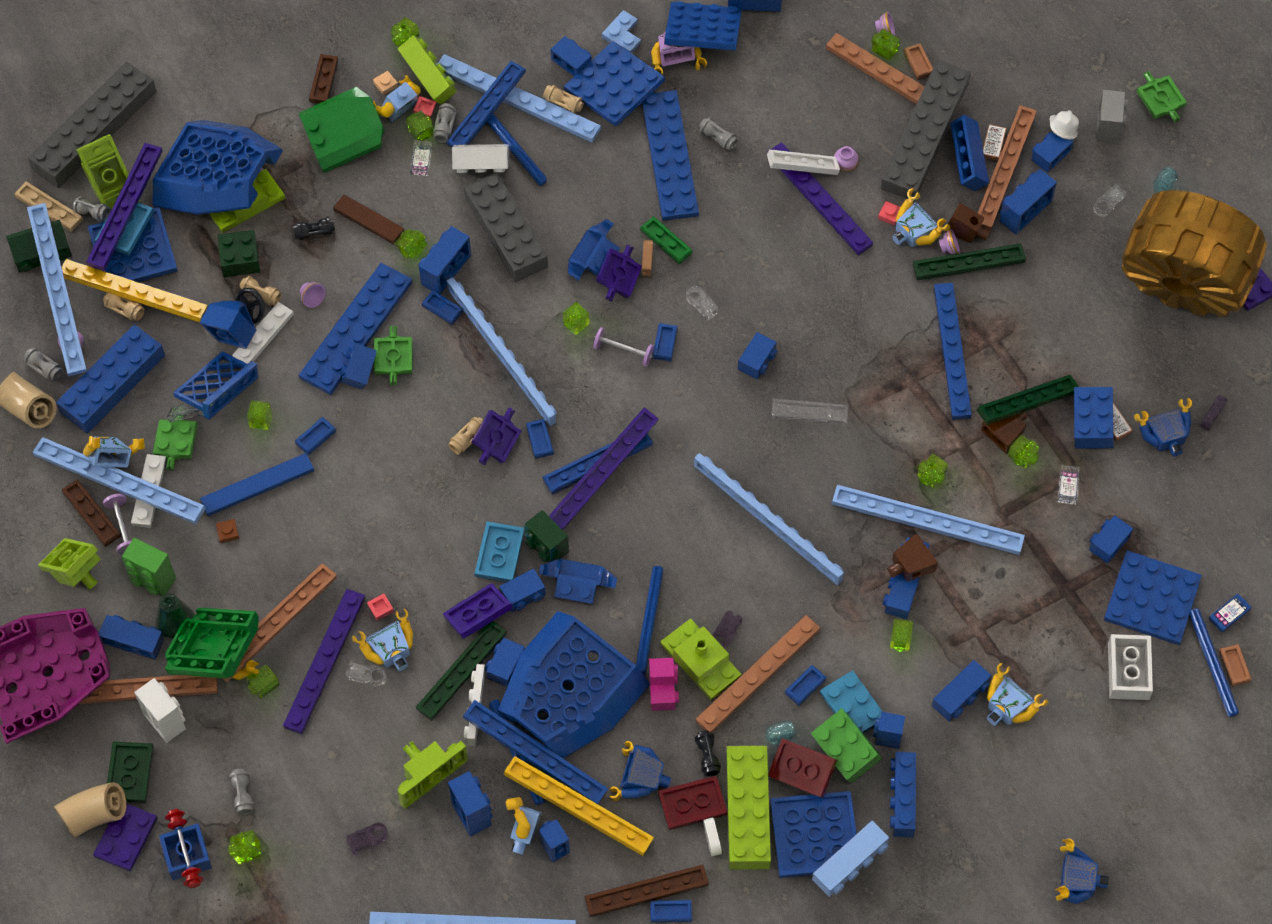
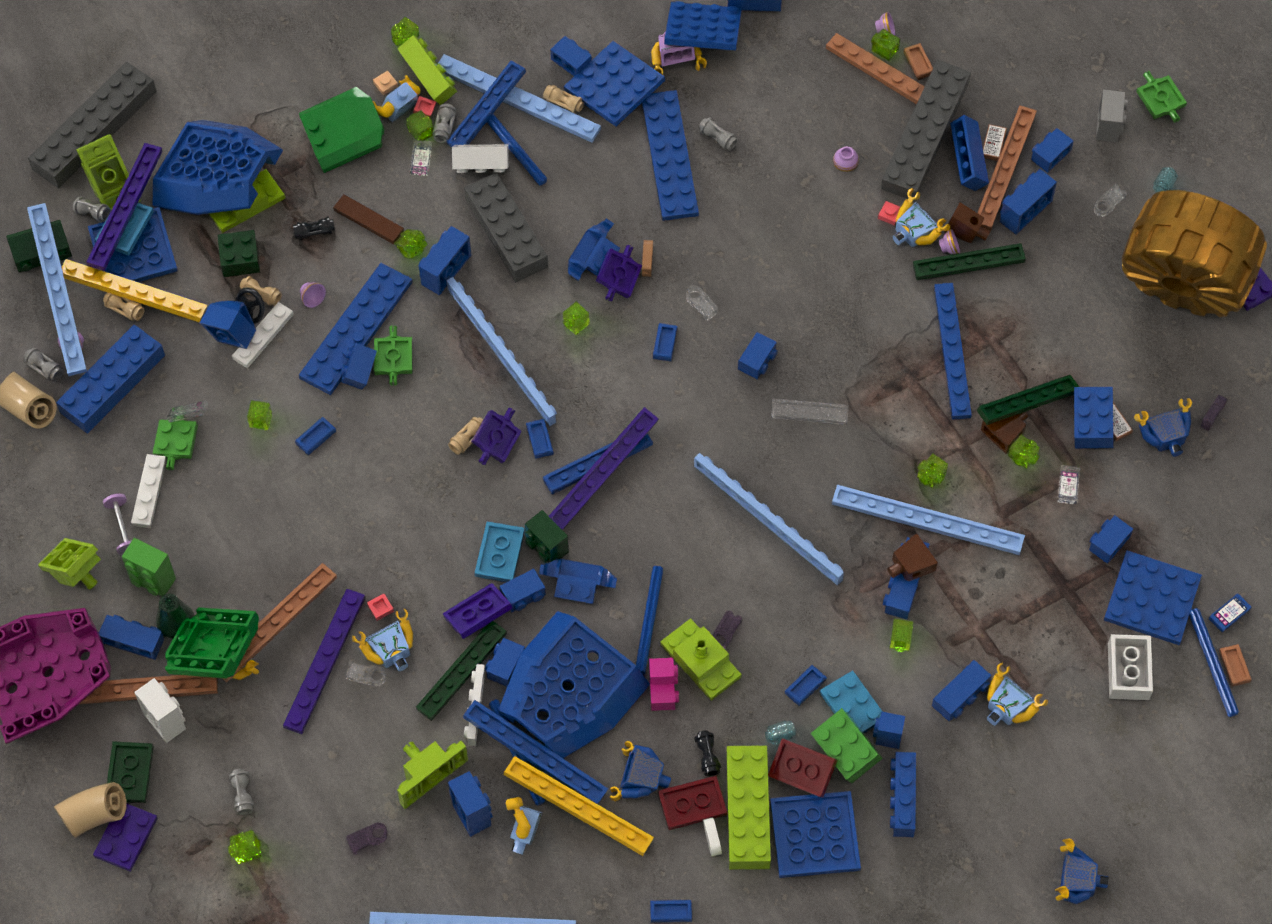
(57, 211): tan tile -> none
(91, 513): reddish brown tile -> none
(111, 451): light blue torso -> none
(120, 481): light blue plate -> none
(184, 850): blue brick -> none
(227, 390): blue fence -> none
(227, 530): dark orange plate -> none
(257, 484): blue tile -> none
(263, 682): clear neon green brick -> none
(323, 78): reddish brown plate -> none
(442, 307): blue tile -> none
(554, 840): blue brick -> none
(599, 338): axle -> none
(620, 33): light blue plate -> none
(646, 890): reddish brown plate -> none
(666, 240): green tile -> none
(758, 674): nougat plate -> none
(803, 162): white plate -> none
(828, 207): dark purple plate -> none
(850, 859): light blue brick -> none
(1064, 124): white piece -> none

